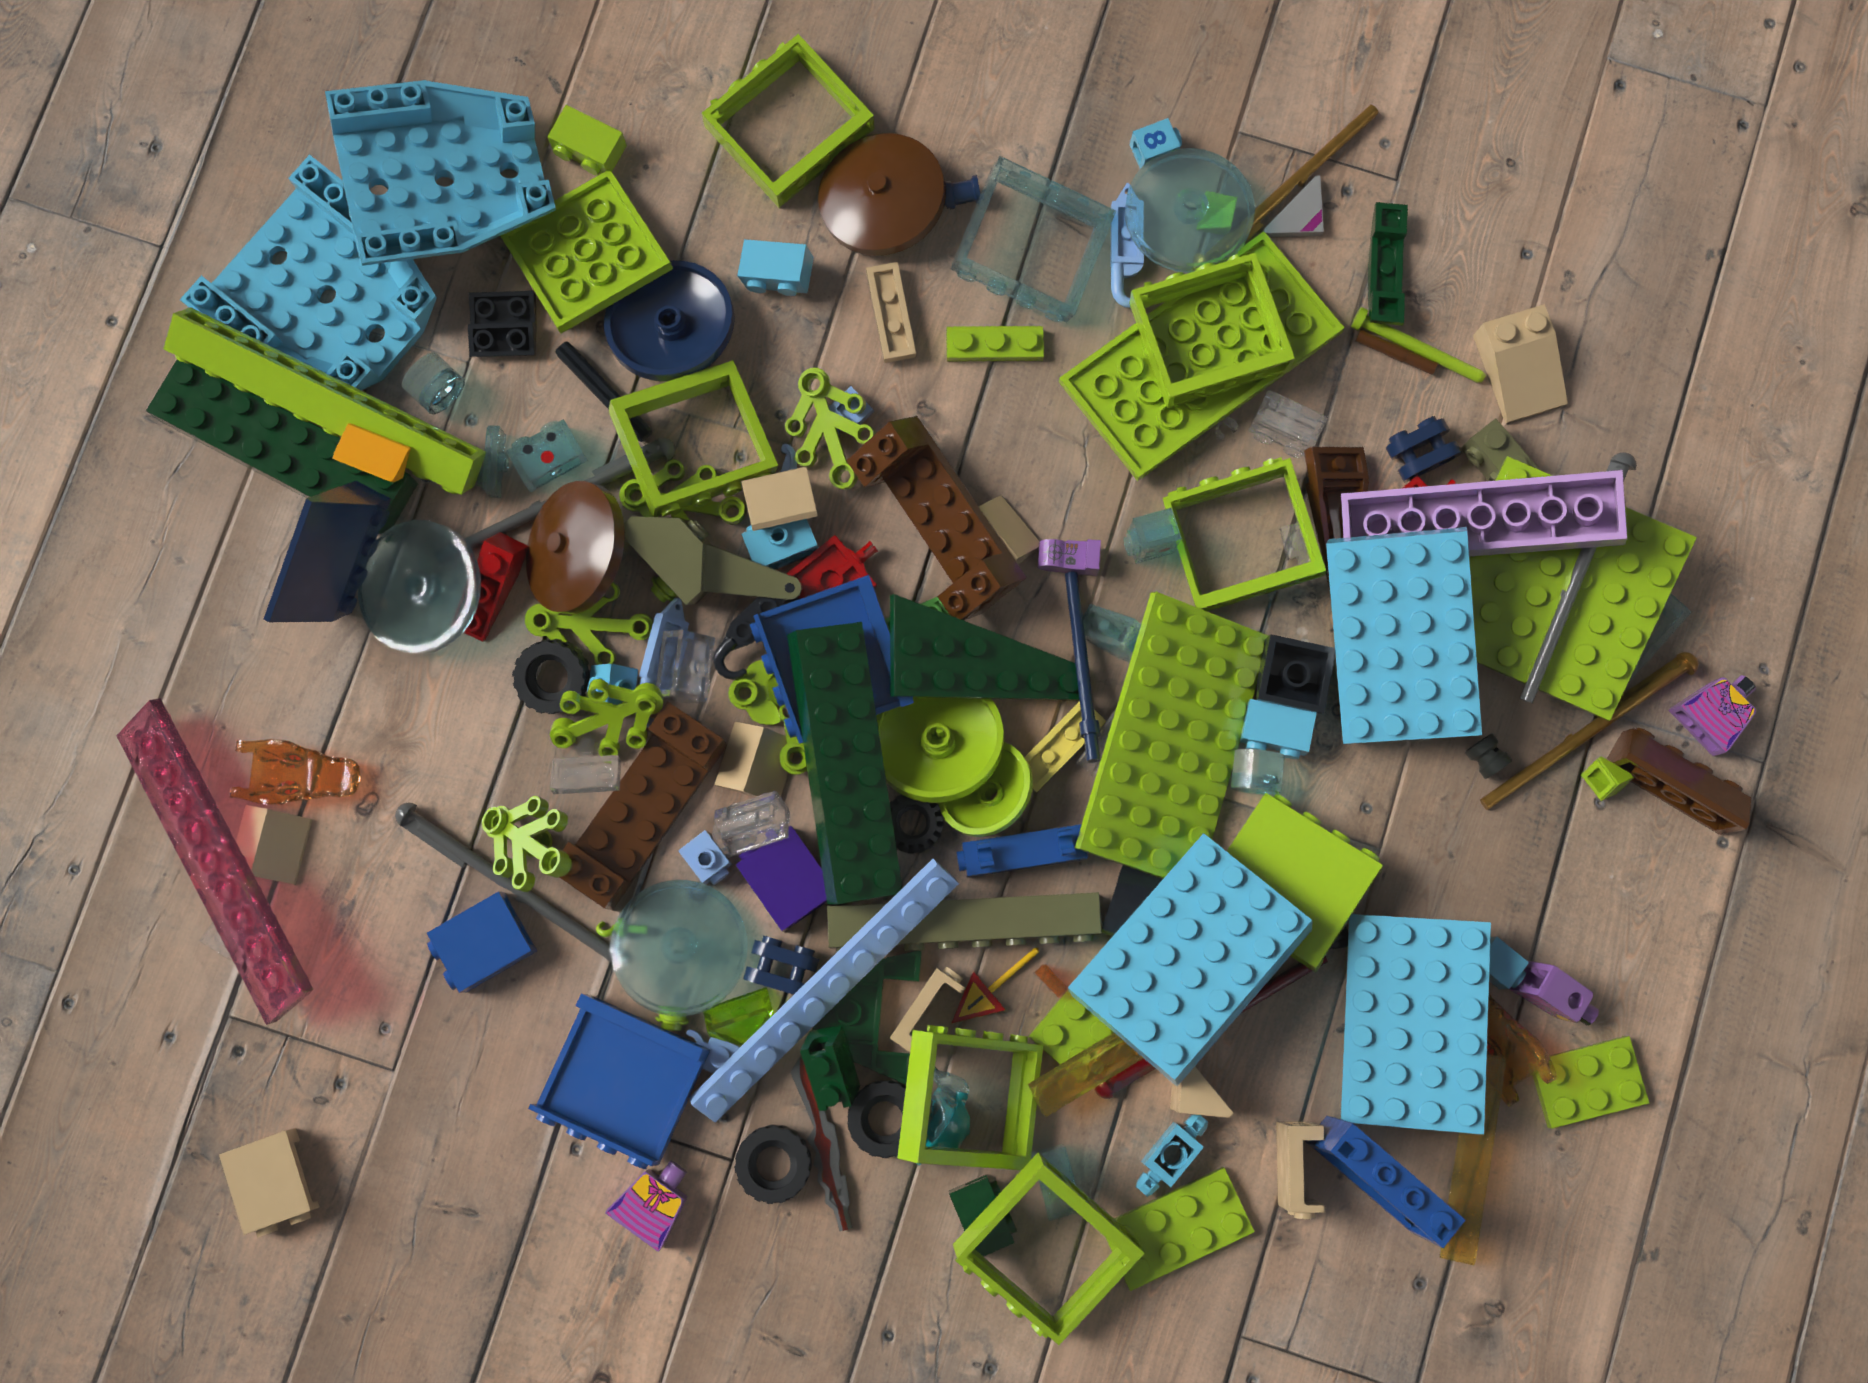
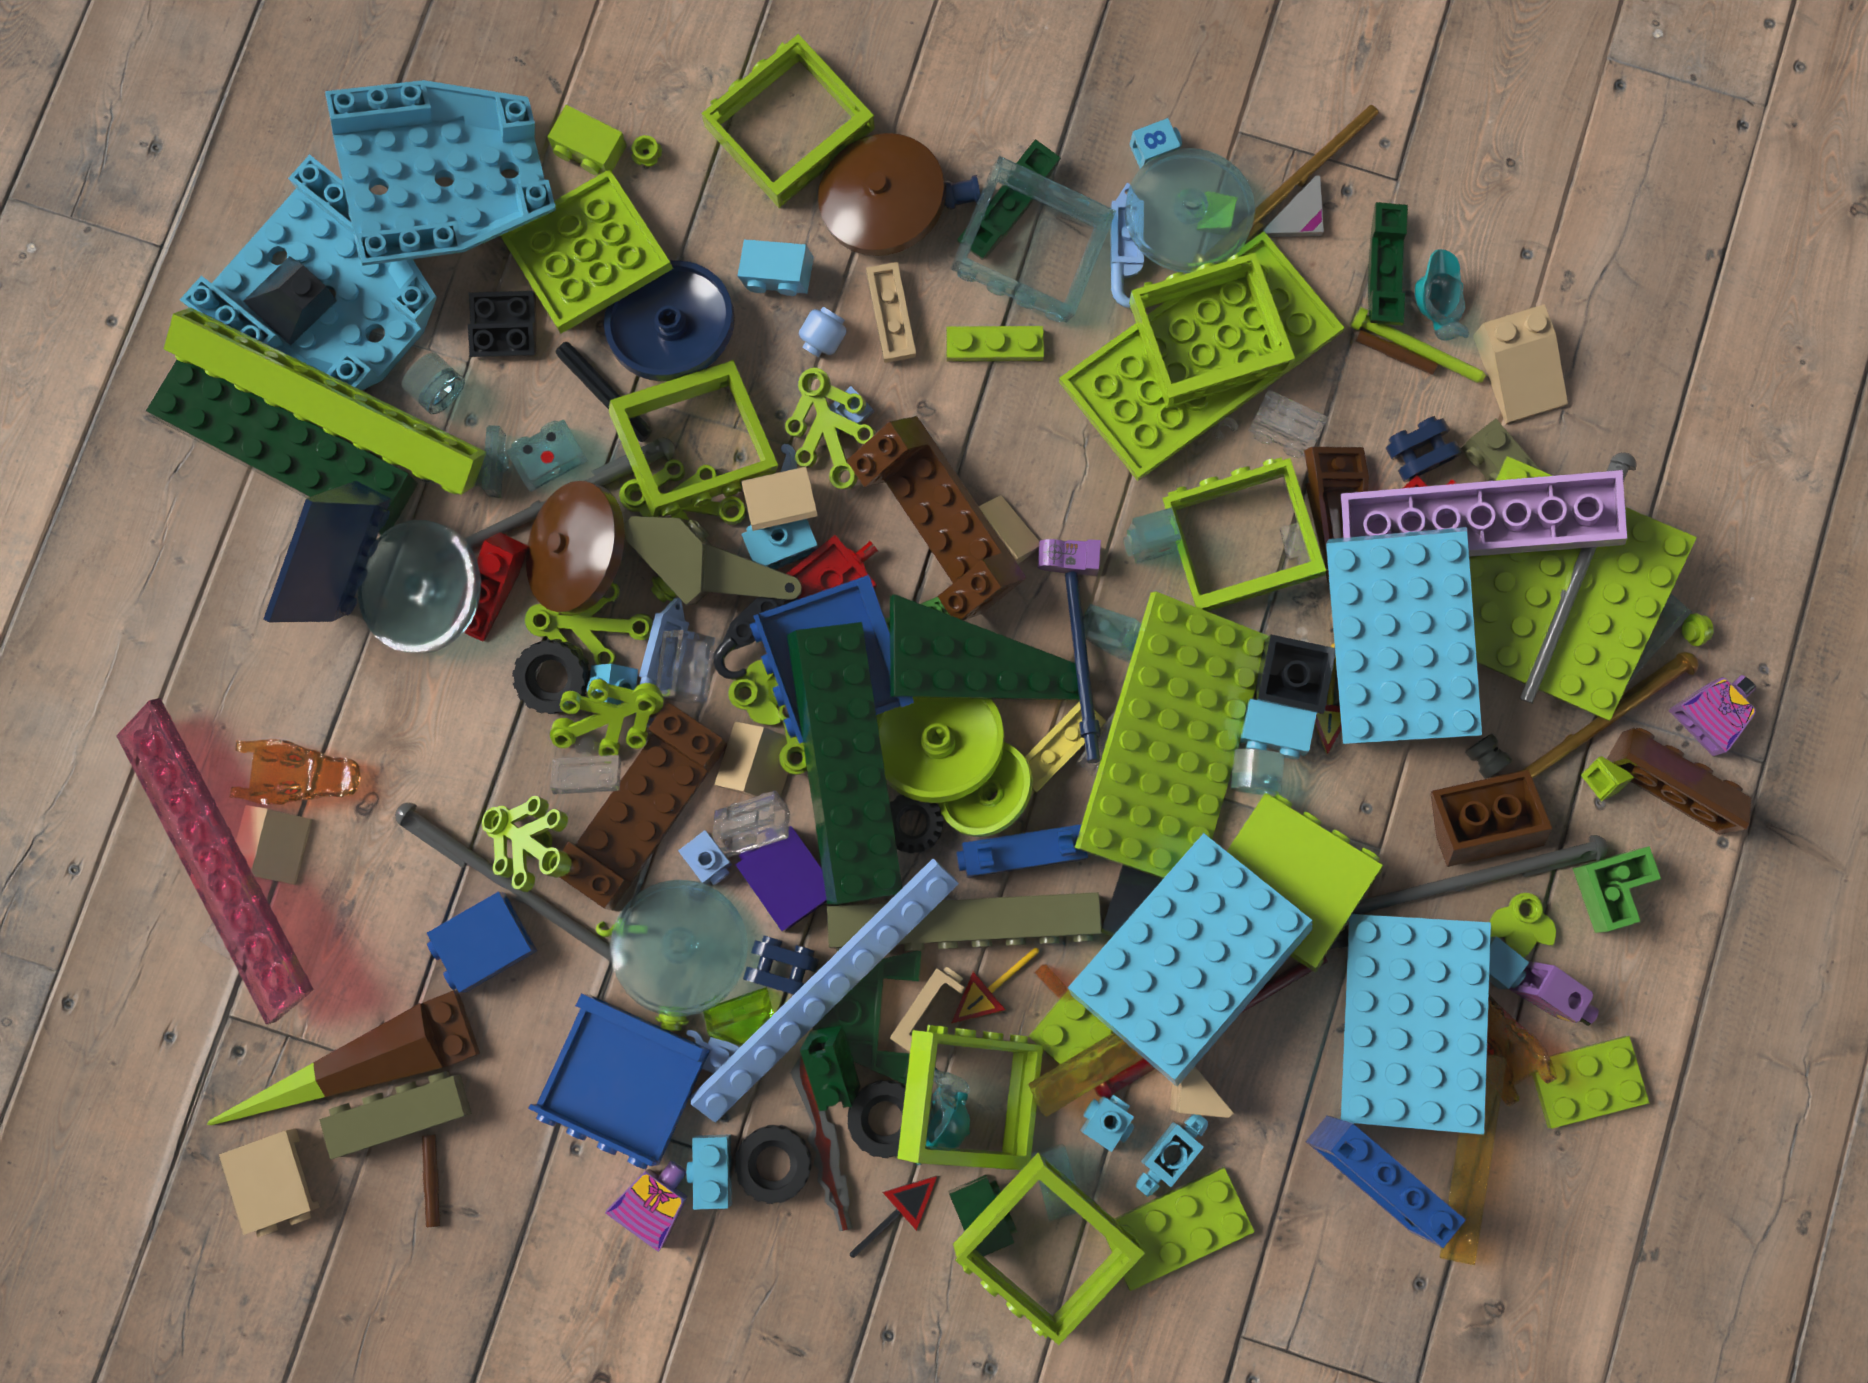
(290, 300): none -> black slope
(372, 453): light orange slope -> none
(396, 1115): none -> olive brick
(412, 1043): none -> reddish brown plate
(430, 1181): none -> reddish brown piece
(646, 143): none -> lime plate
(711, 1171): none -> medium azure brick
(822, 332): none -> light blue head
(909, 1201): none -> piece
(1010, 205): none -> dark green slope
(1108, 1135): none -> medium azure brick
(1291, 1168): tan panel -> none
(1329, 723): none -> yellow piece
(1441, 295): none -> clear light blue hair
(1489, 818): none -> reddish brown slope
(1523, 931): none -> lime plate
(1595, 849): none -> dark grey bar
(1607, 886): none -> bright green brick
(1697, 629): none -> lime plate

